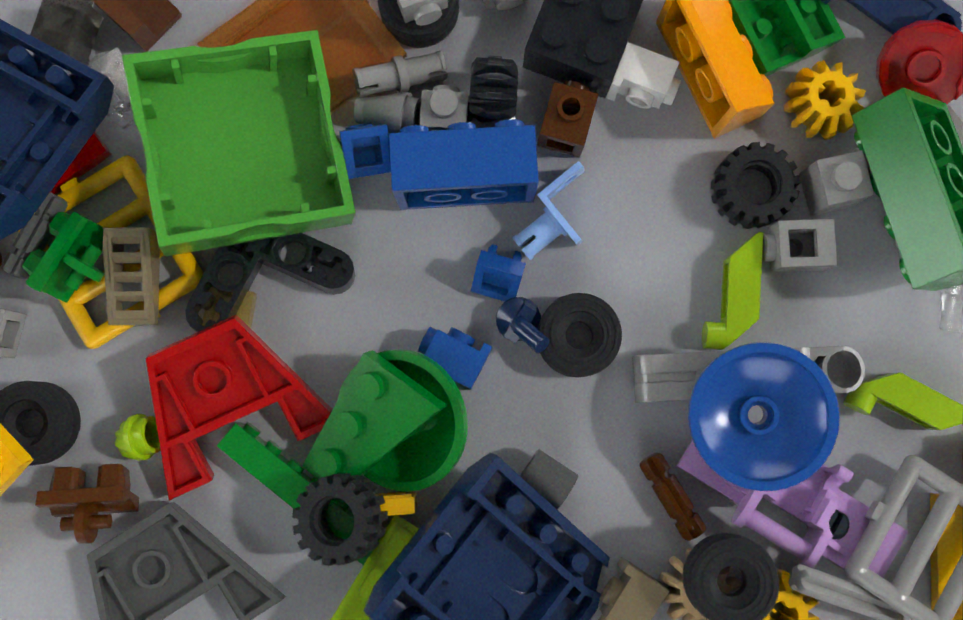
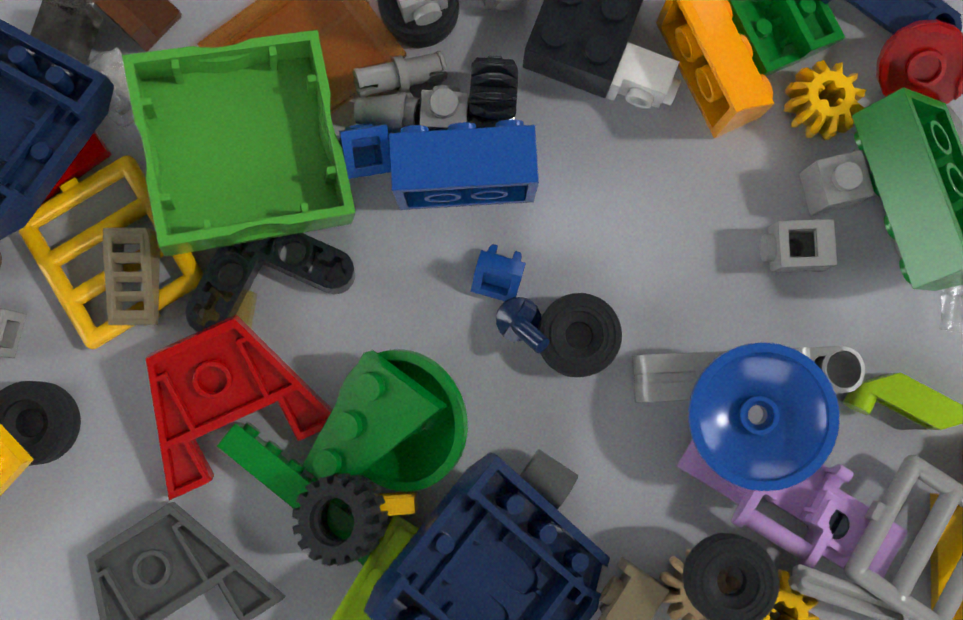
(33, 235): dark grey axle -> none
(68, 258): green hips -> none
(70, 498): reddish brown hips -> none
(138, 437): lime plate -> none
(455, 354): blue brick -> none
(551, 223): light blue bracket -> none
(567, 118): reddish brown brick -> none
(672, 496): reddish brown axle -> none
(739, 295): lime piece -> none
(776, 170): black tyre -> none

